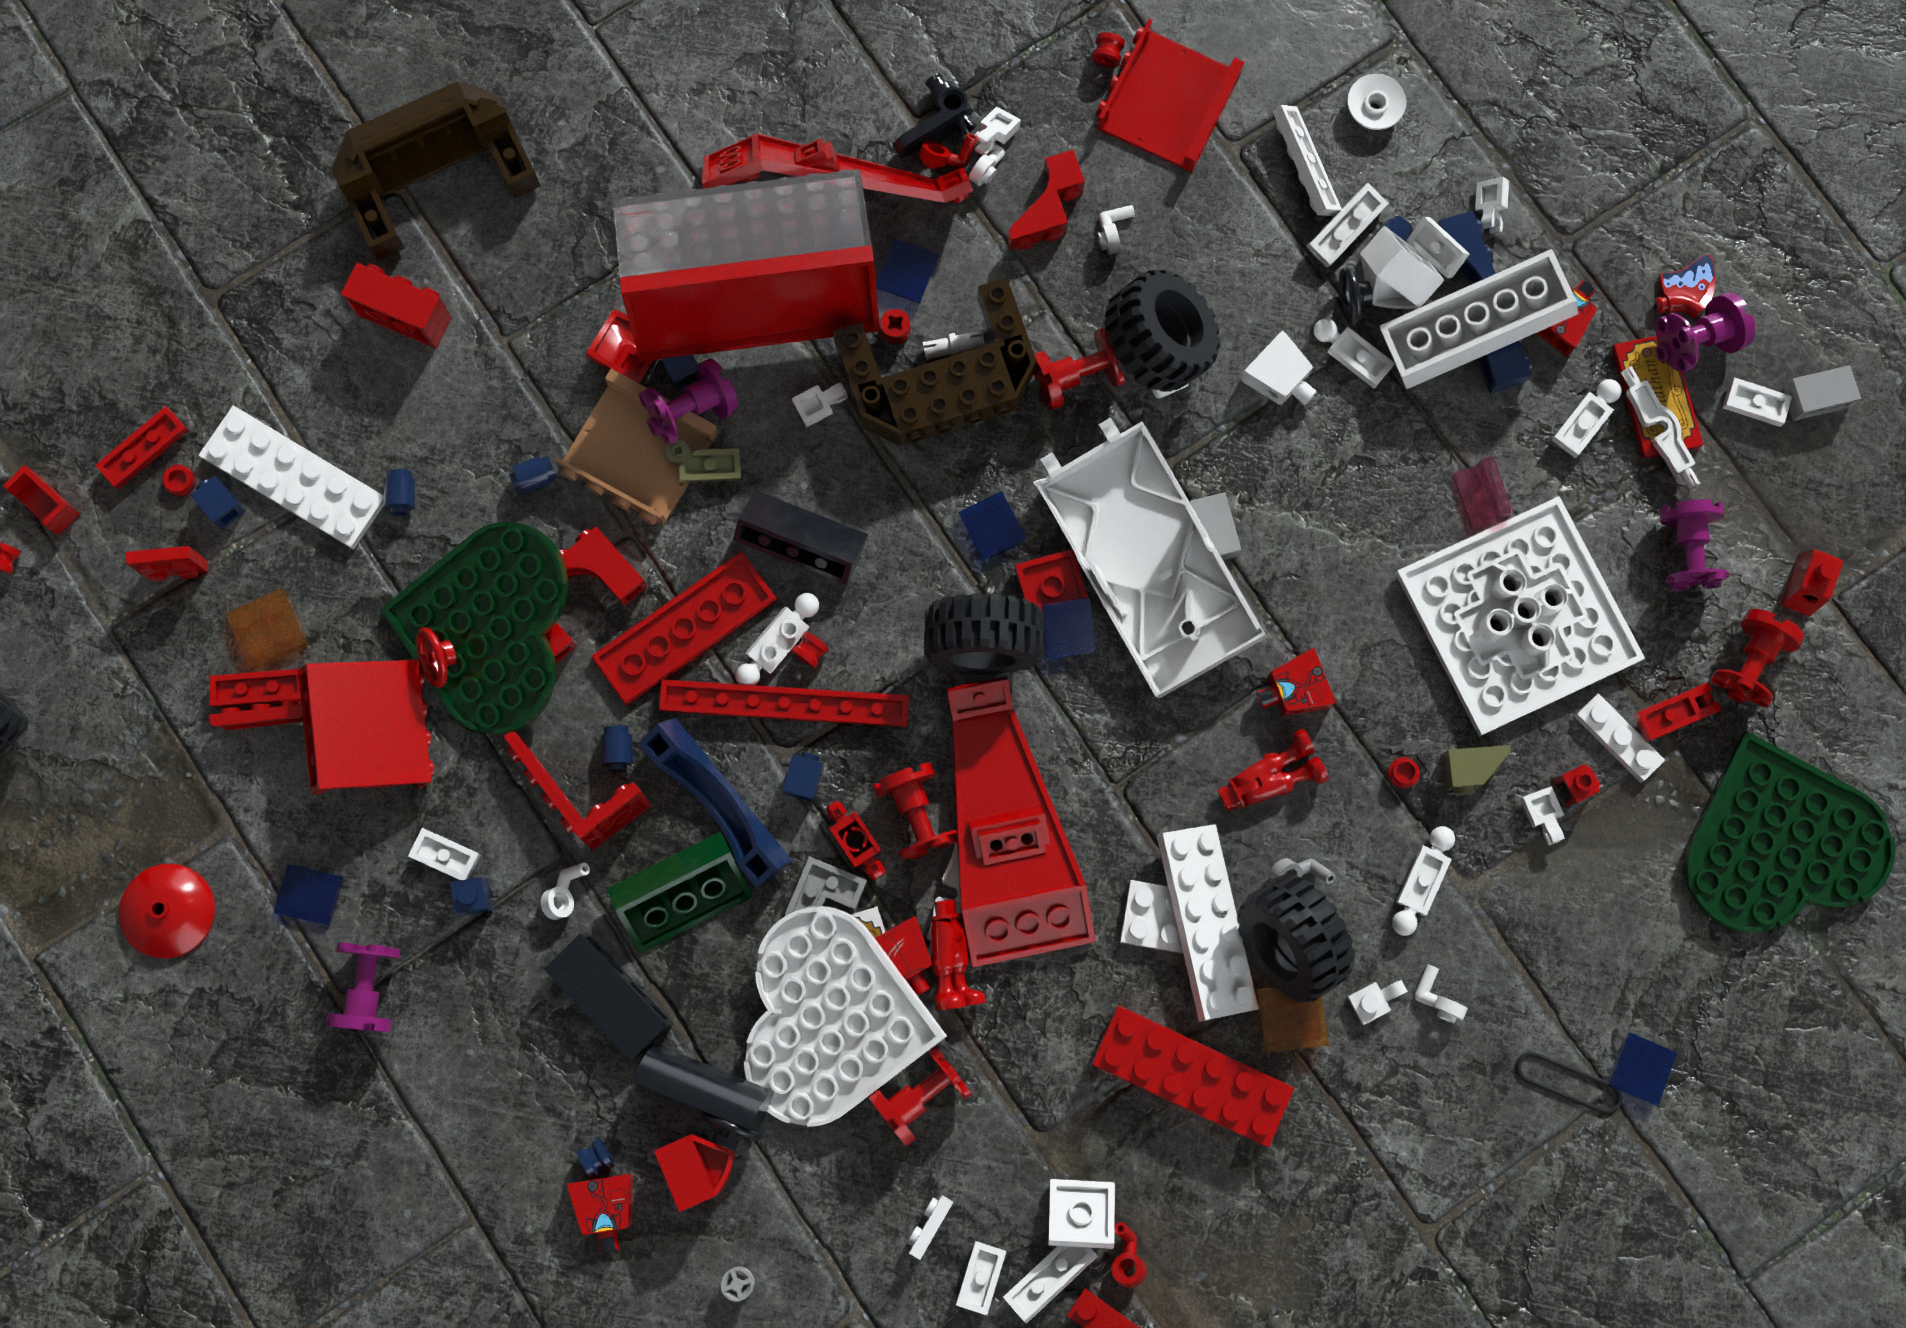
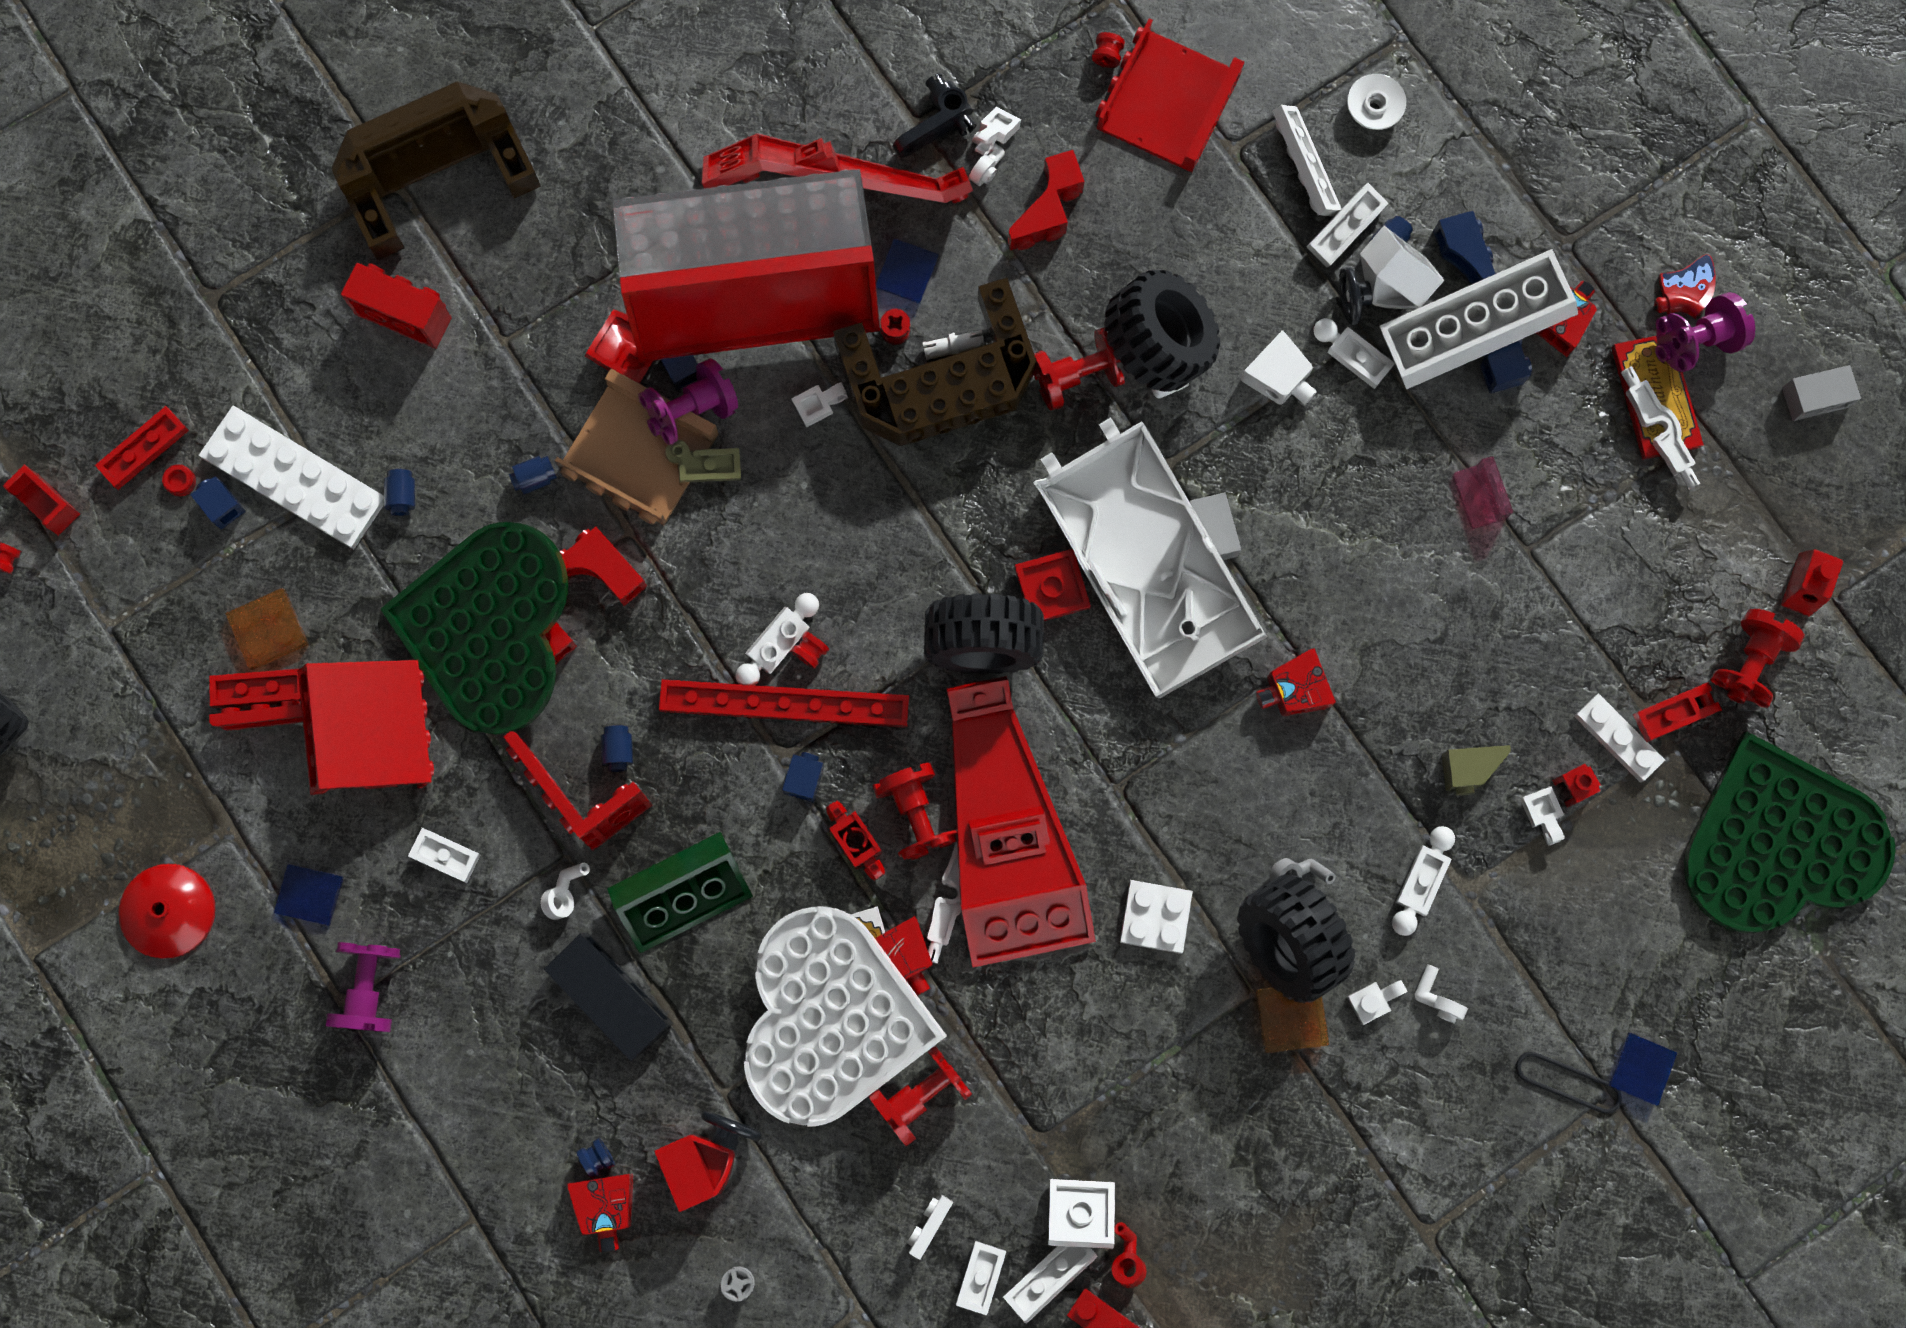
(164, 562): red plate -> none
(436, 656): red piece -> none
(471, 896): dark blue brick -> none
(684, 628): red tile -> none
(703, 1087): black brick -> none
(752, 844): dark blue arch -> none
(800, 537): black brick -> none
(825, 881): light grey plate -> none
(937, 155): red plate -> none
(951, 959): red piece -> none
(992, 526): clear blue piece -> none
(1068, 628): clear blue piece -> none
(1109, 236): white plate -> none
(1192, 1076): red brick -> none
(1207, 922): white plate -> none
(1265, 779): red piece -> none
(1403, 772): red plate -> none
(1438, 247): white plate -> none
(1490, 199): white plate -> none
(1505, 671): white plate -> none
(1587, 418): white plate -> none
(1692, 525): magenta piece -> none
(1757, 402): white plate -> none

